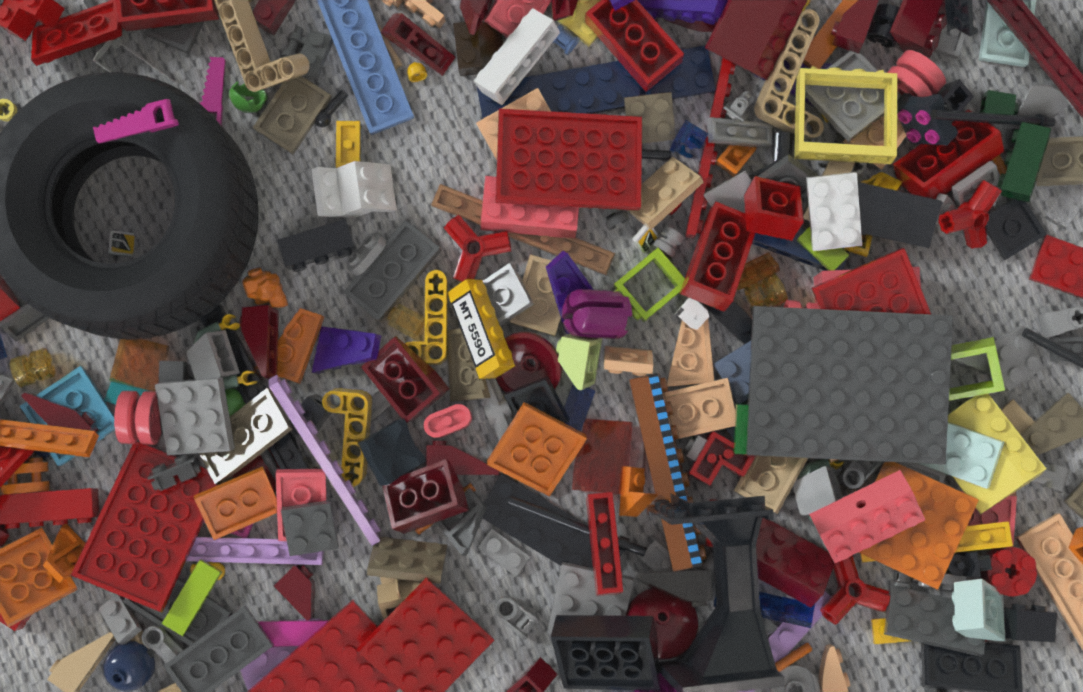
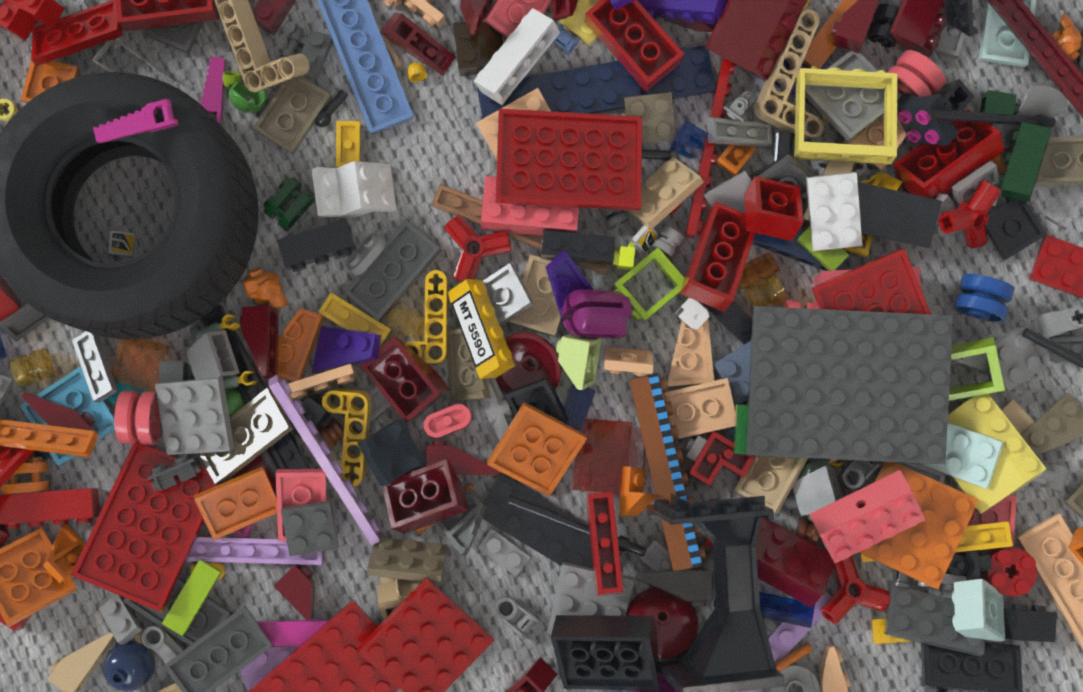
(46, 76): none -> orange plate
(94, 366): none -> plate
(231, 77): none -> lime hinge
(275, 204): none -> dark green brick
(323, 381): none -> light nougat plate
(332, 433): none -> copper wheel
(352, 318): none -> yellow plate
(580, 247): none -> black brick
(624, 257): none -> neon yellow piece
(807, 530): none -> copper wheel
(983, 297): none -> blue wheel
(1069, 38): none -> orange head

